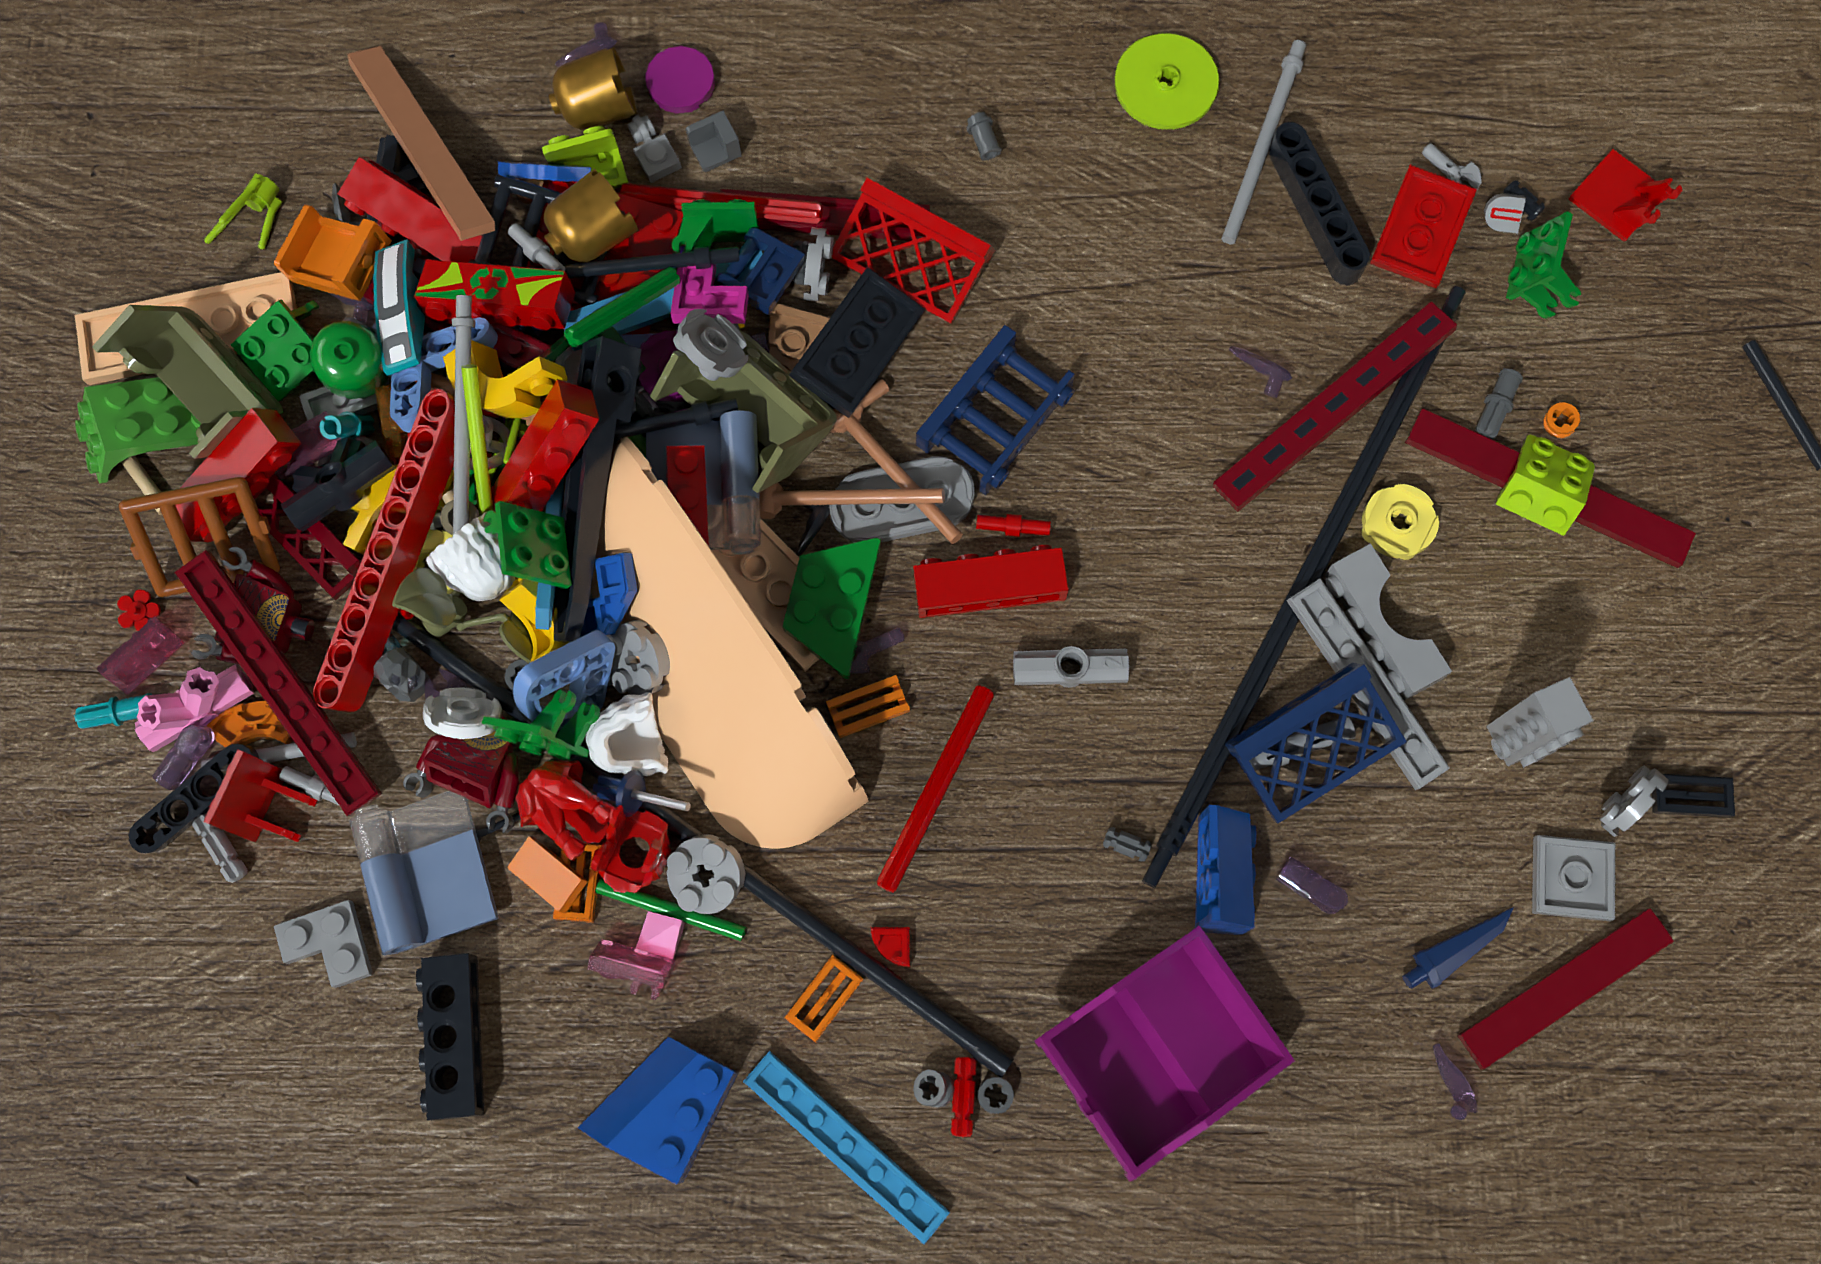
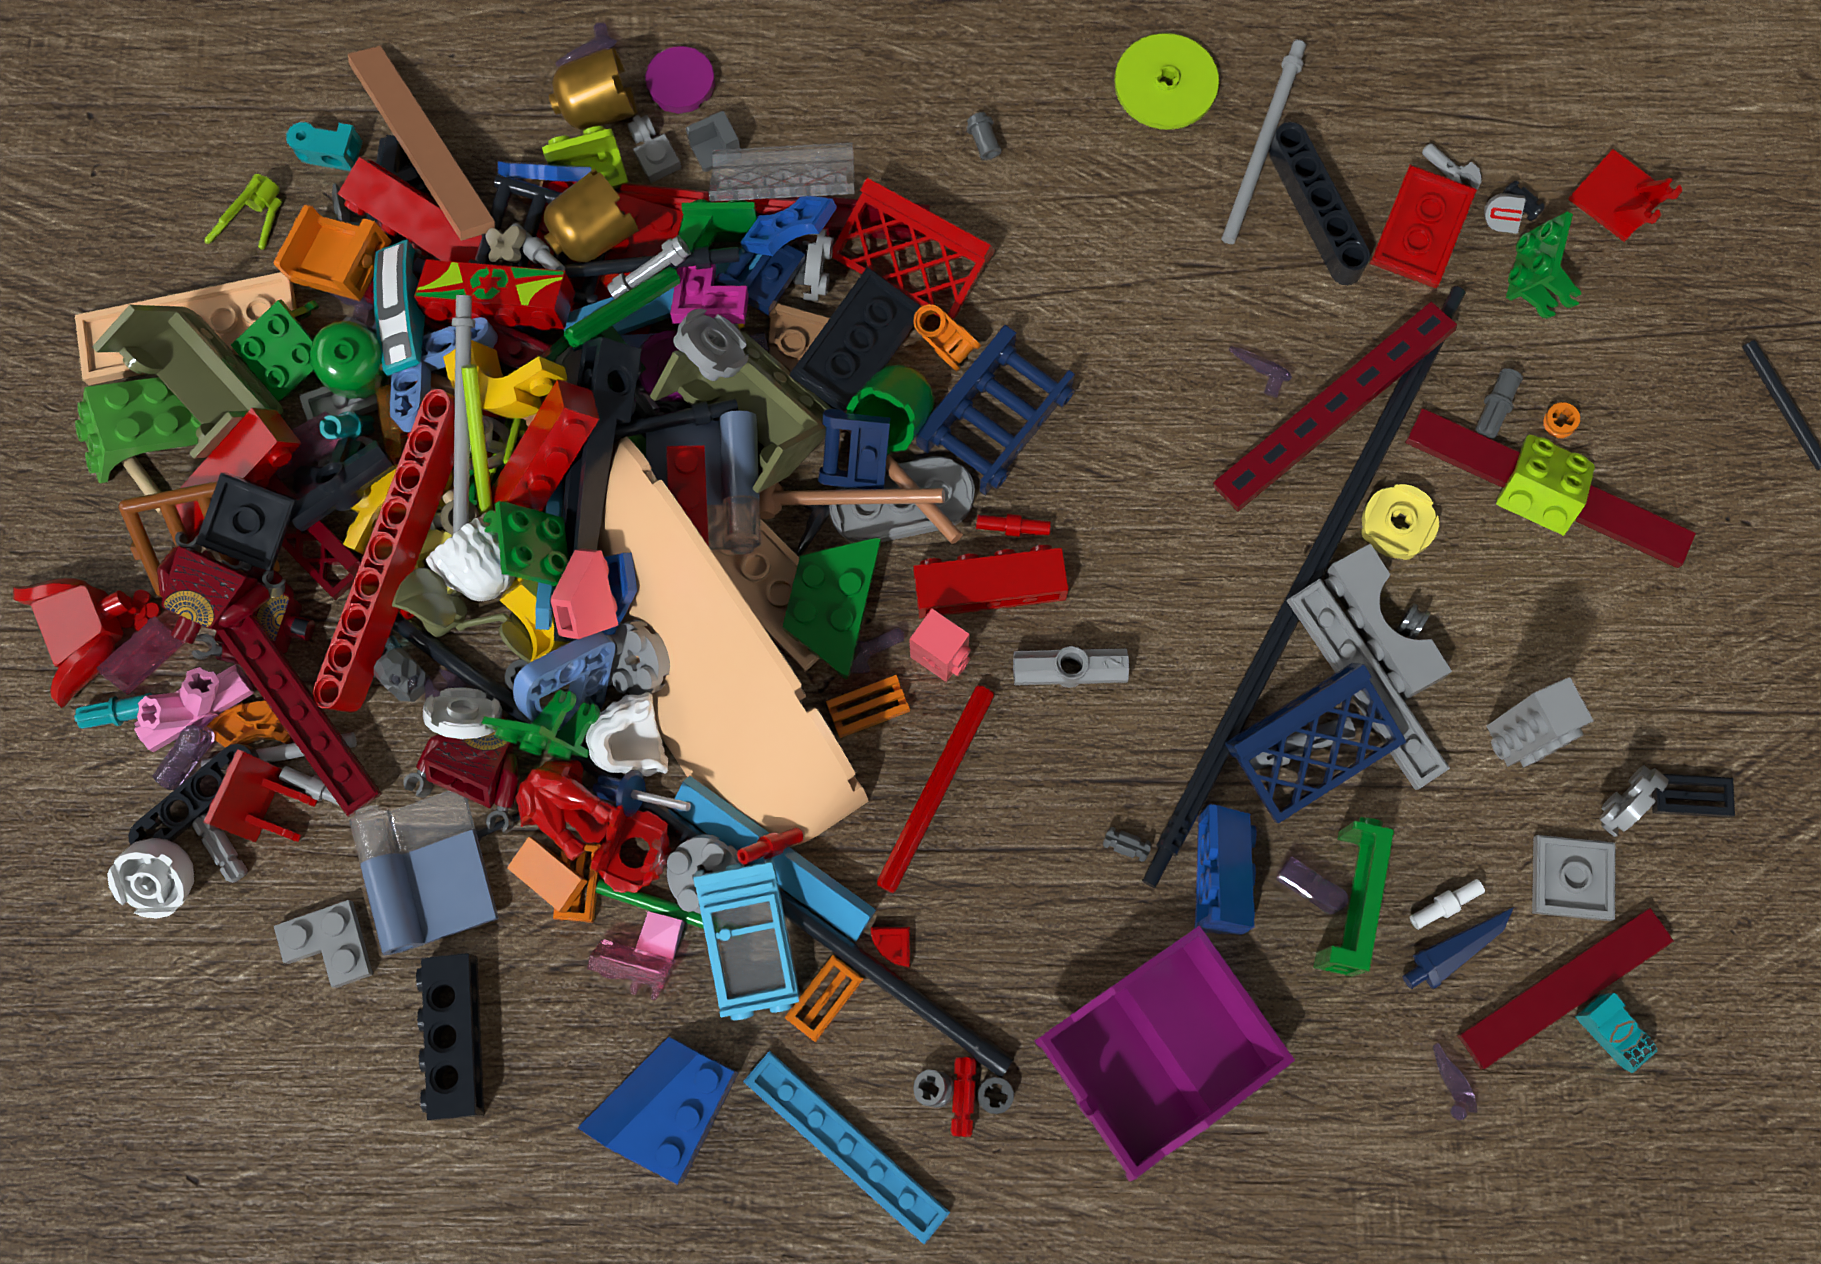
(77, 628): none -> red torso
(152, 877): none -> white cylinder
(208, 590): none -> dark red torso
(246, 521): none -> black plate
(325, 147): none -> teal leg
(505, 245): none -> dark tan piece
(583, 596): none -> coral slope
(673, 252): none -> light grey bar
(747, 939): none -> medium azure door
(770, 845): none -> red bar
(773, 231): none -> blue tile
(782, 172): none -> clear fence
(793, 871): none -> dark azure tile
(866, 453): none -> dark blue plate
(899, 395): none -> green cylinder
(940, 646): none -> coral brick
(949, 340): none -> orange piece
(1365, 899): none -> green panel
(1413, 621): none -> dark grey bush
(1447, 904): none -> white bar
(1617, 1031): none -> teal leg

